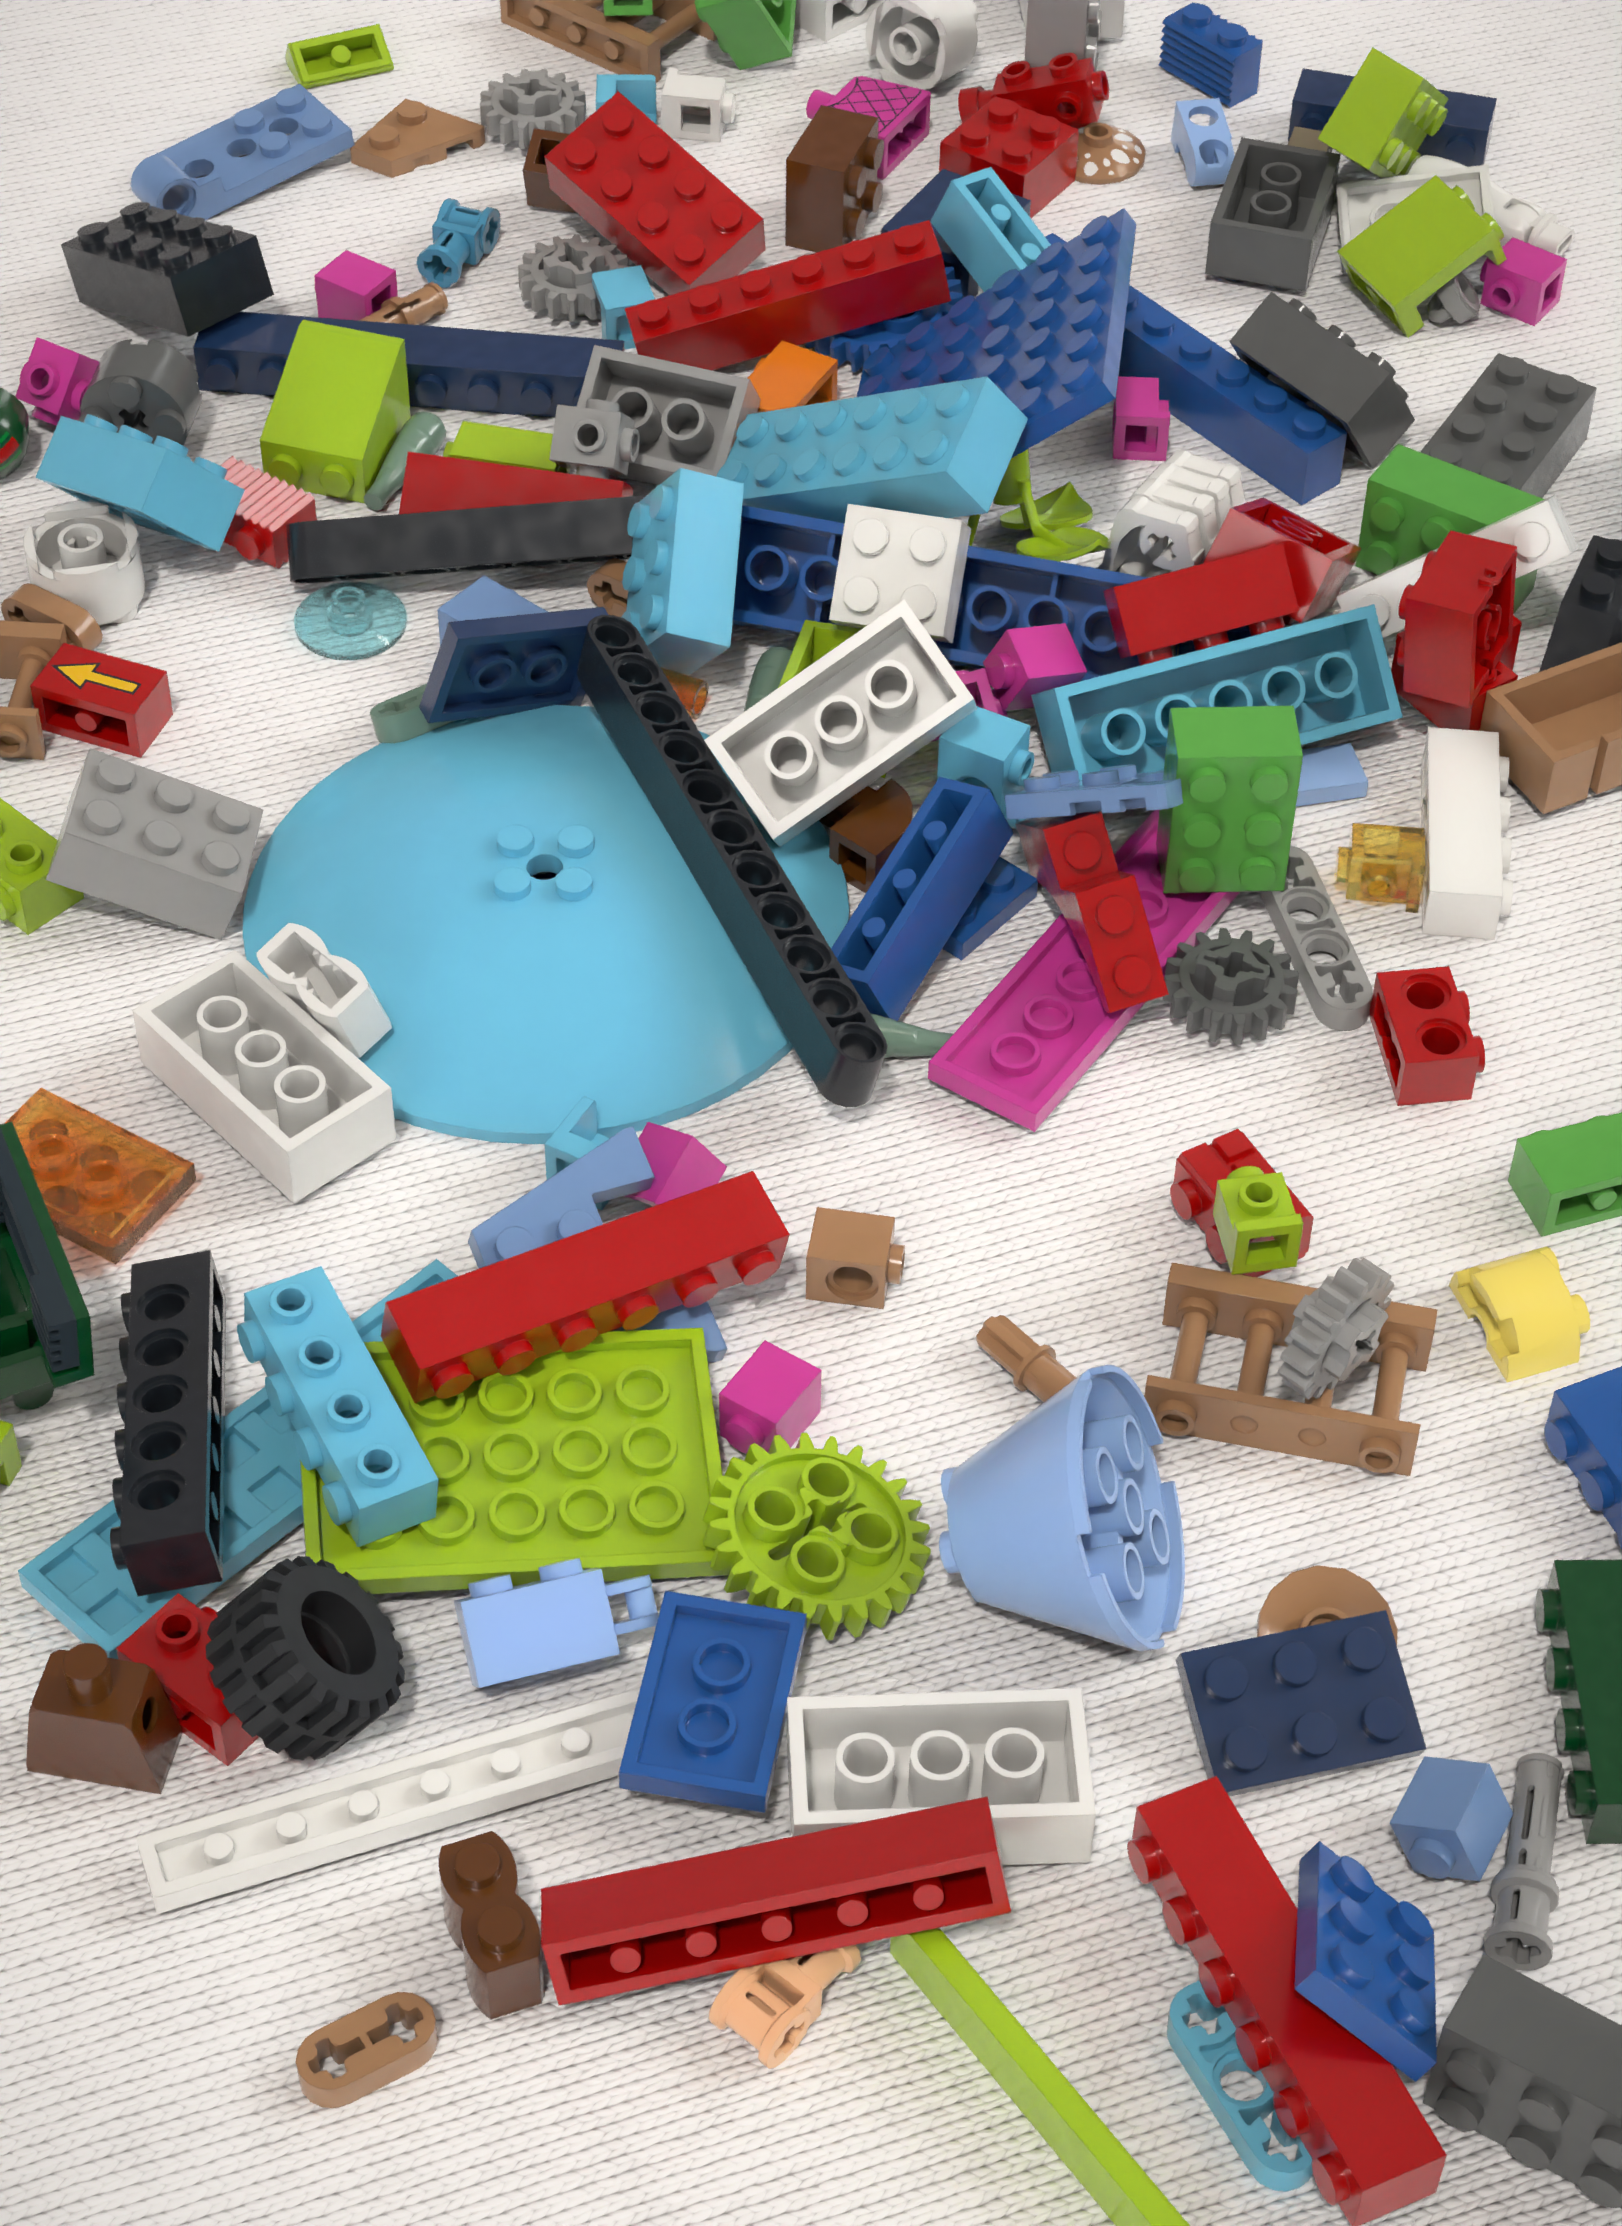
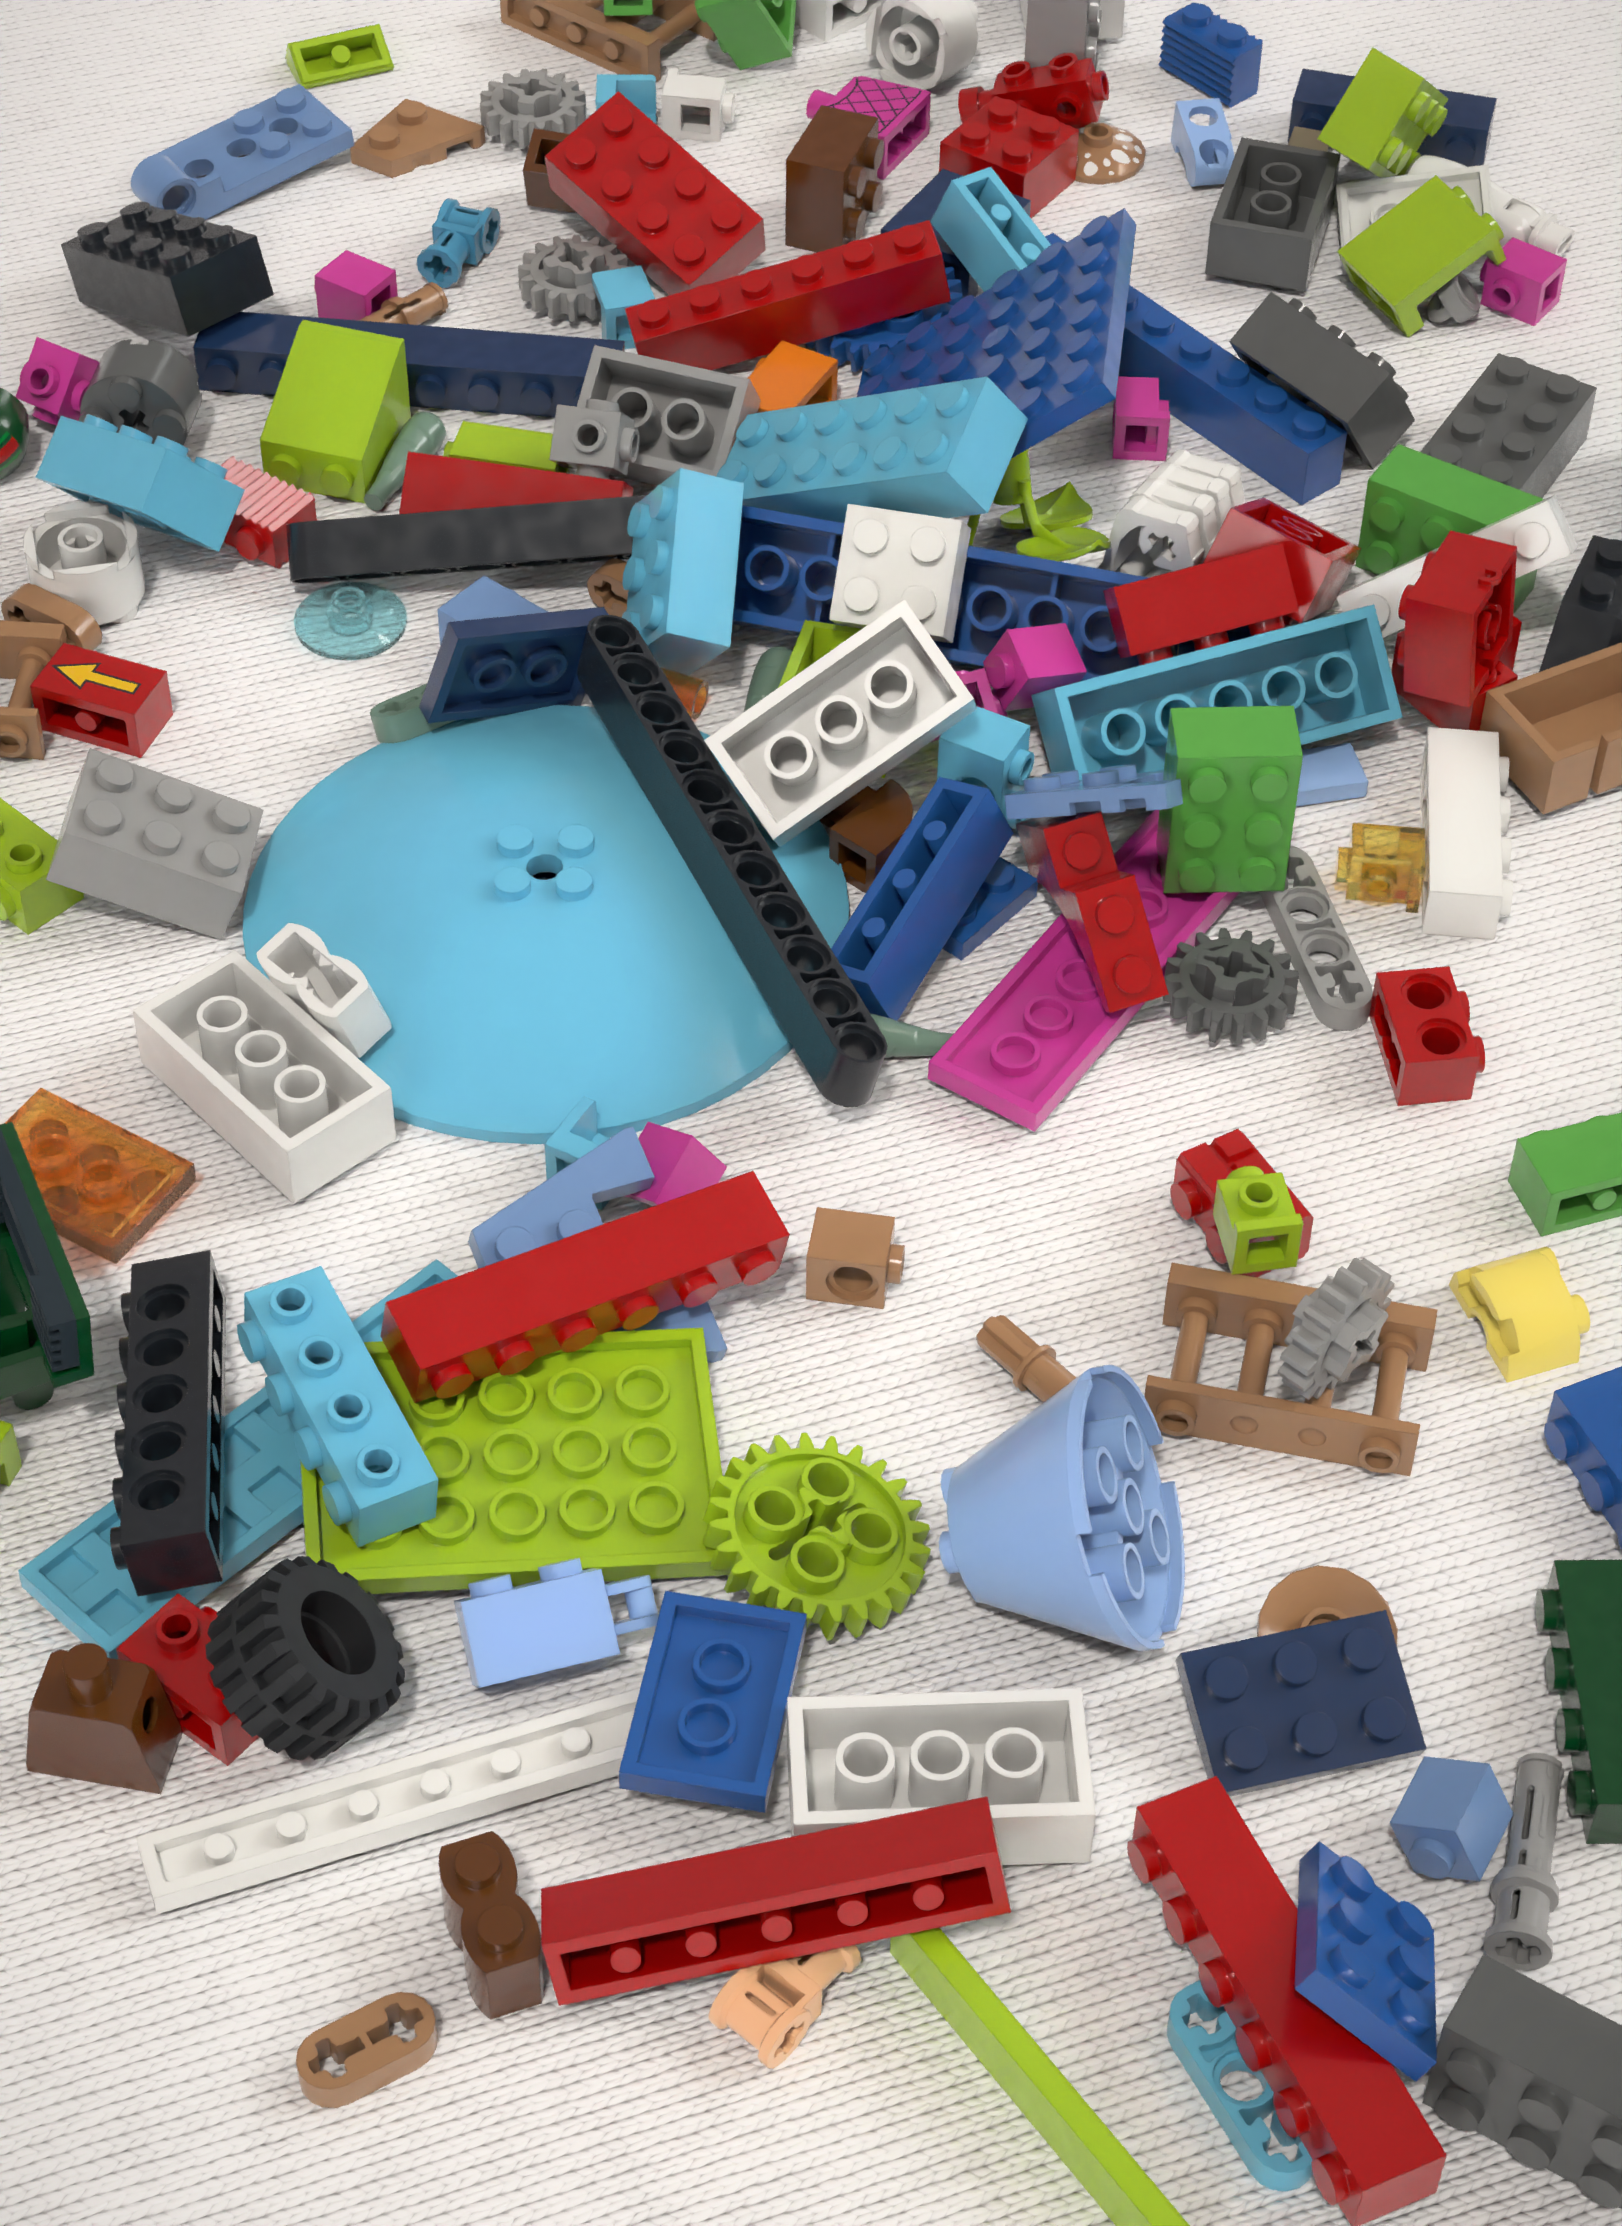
(769, 1398): dark pink brick -> none

